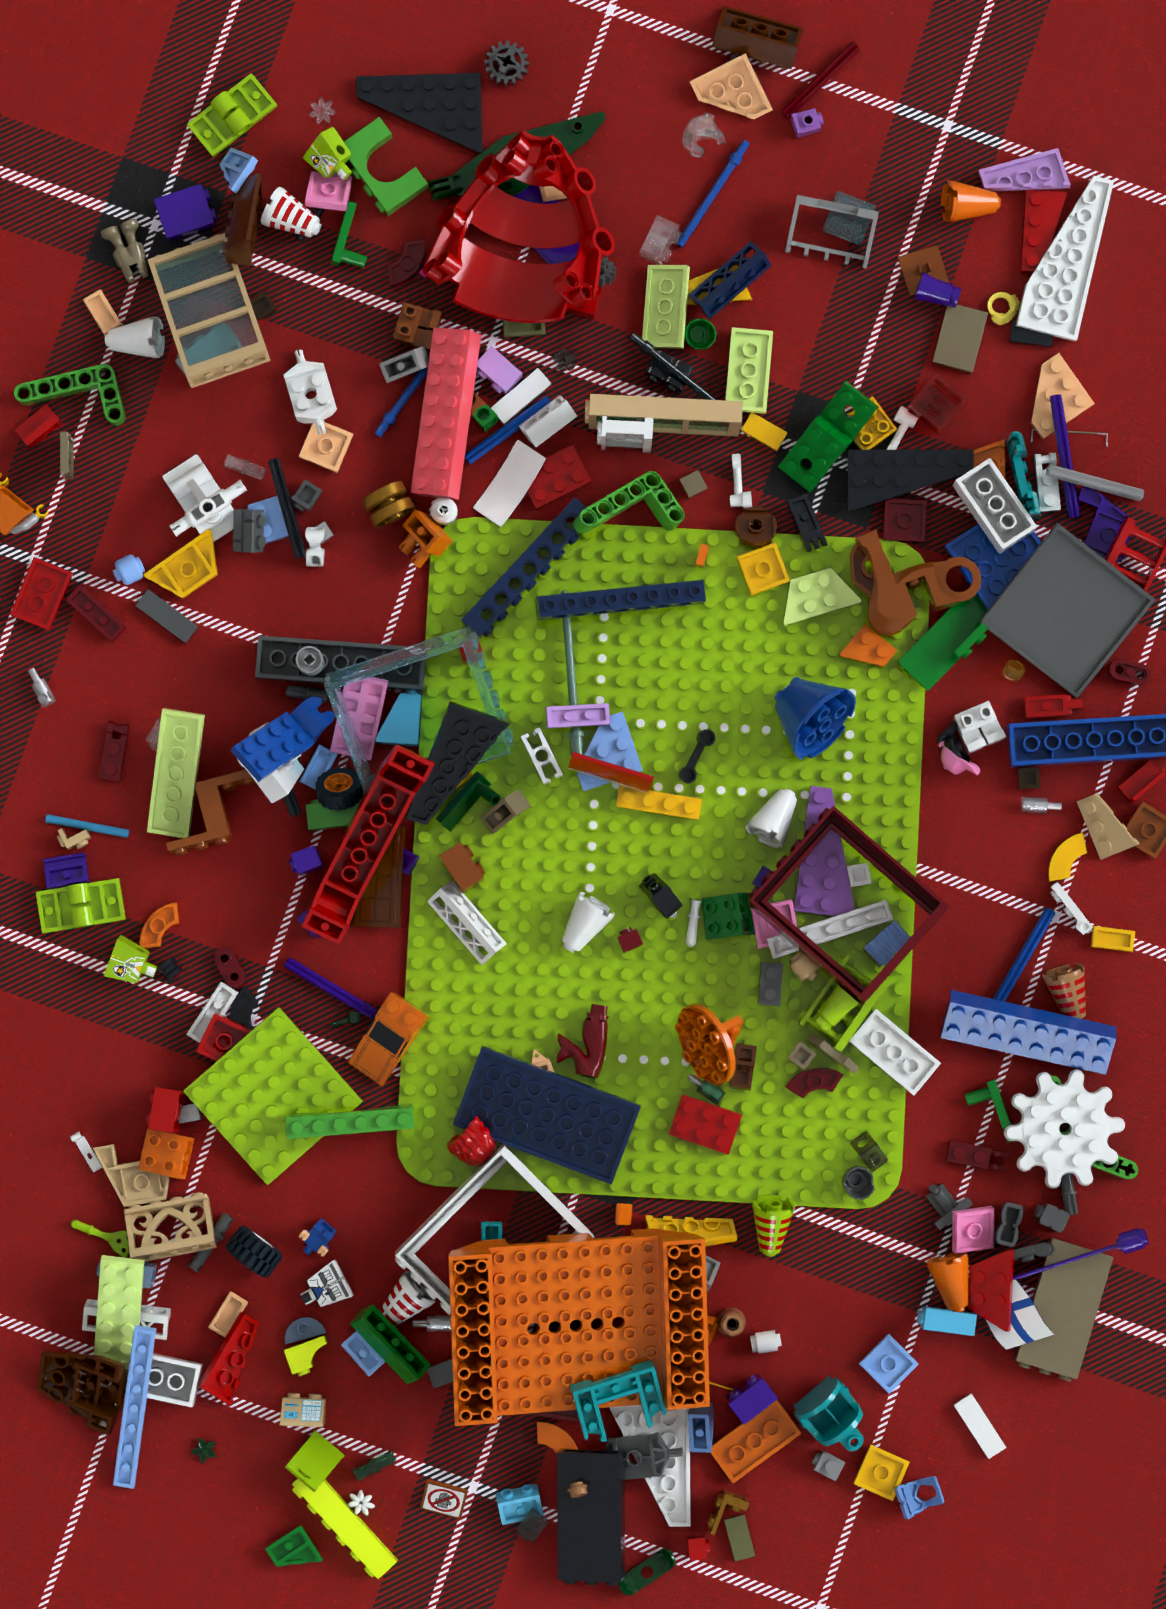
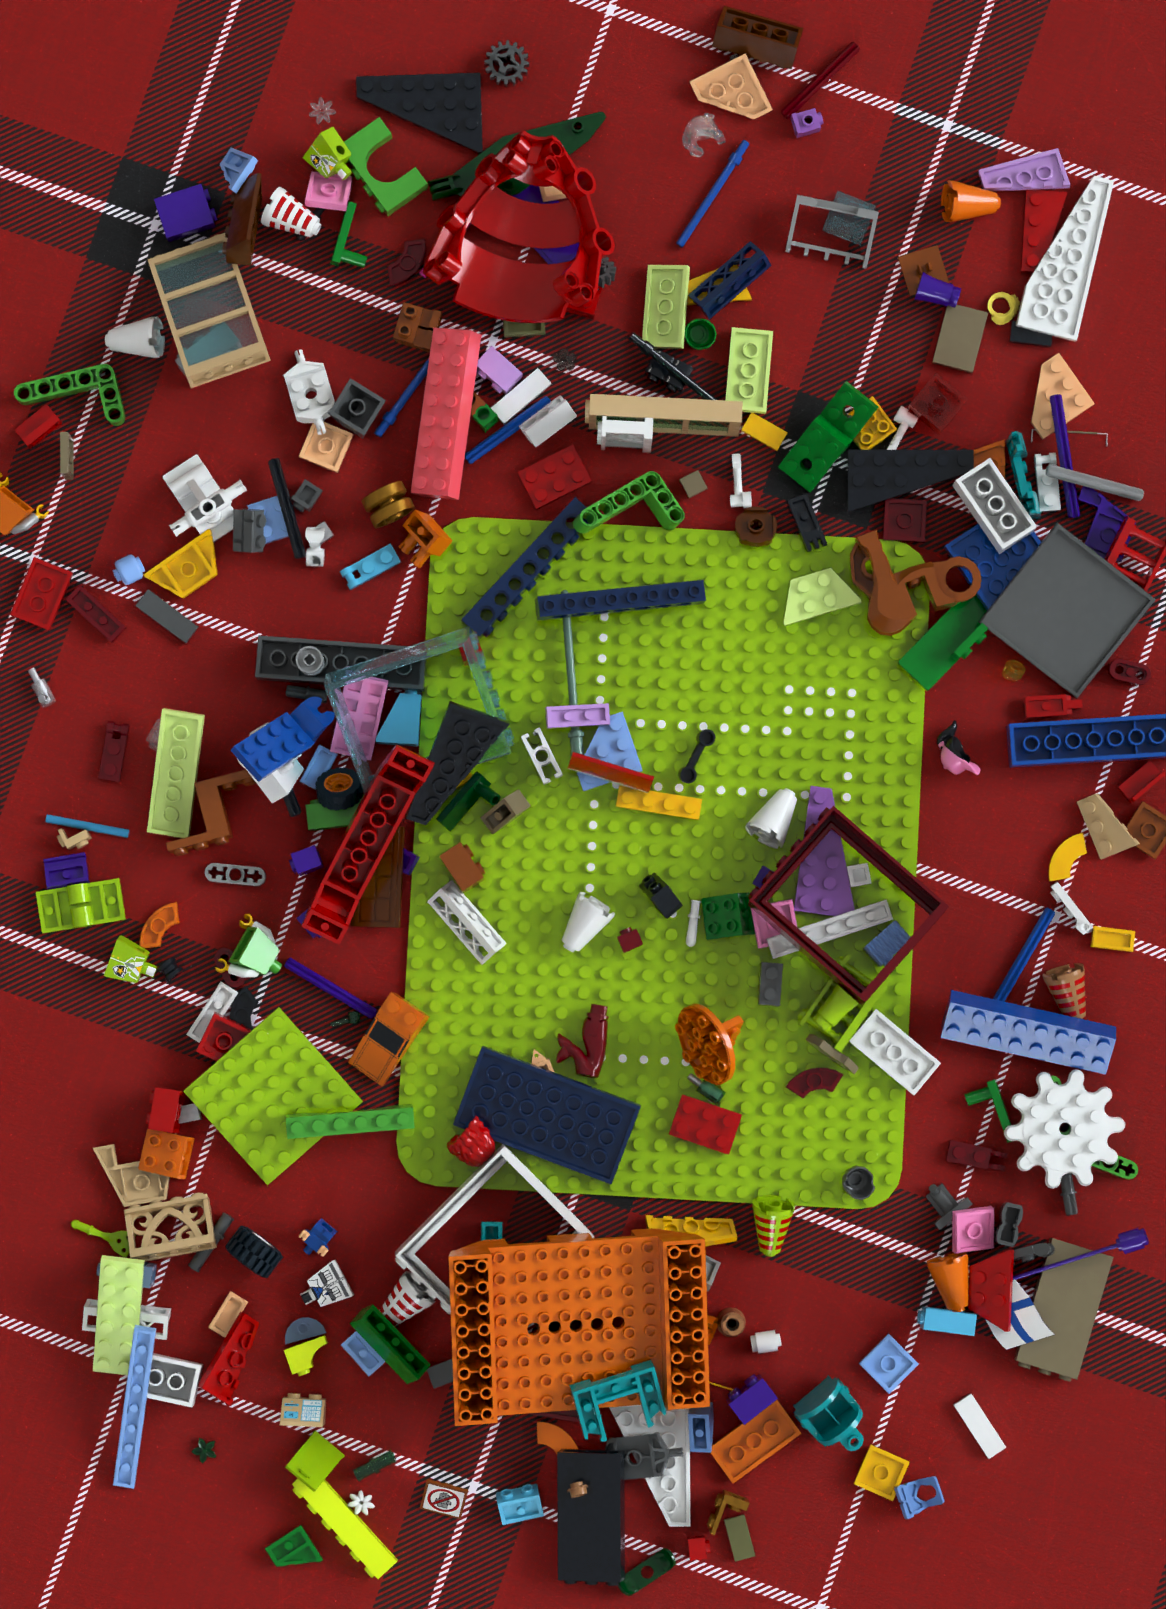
(85, 1149): white piece -> none
(86, 1384): reddish brown wedge -> none
(102, 311): light nougat tile -> none
(130, 255): dark tan piece -> none
(232, 115): lime plate -> none
(245, 467): clear axle -> none
(251, 870): none -> light grey beam
(254, 952): none -> torso
(263, 306): dark brown plate -> none
(356, 408): none -> dark grey slope
(371, 566): none -> medium azure plate
(405, 364): light grey brick -> none
(435, 1323): clear piece -> none
(441, 518): white head -> none
(510, 483): white sticker -> none
(531, 1525): clear smoke bracket -> none
(623, 1214): orange slope -> none
(659, 241): clear brick -> none
(702, 556): orange tile -> none
(744, 1066): reddish brown slope -> none
(763, 569): yellow tile -> none
(801, 1055): dark tan tile -> none
(803, 967): tan head -> none
(813, 715): blue cone -> none
(827, 1465): light grey bracket -> none
(868, 648): orange wing -> none
(870, 1153): clear smoke bracket -> none
(979, 717): white hips -> none
(1028, 778): dark brown plate -> none
(1038, 805): clear piece -> none
(1051, 1217): dark grey brick -> none

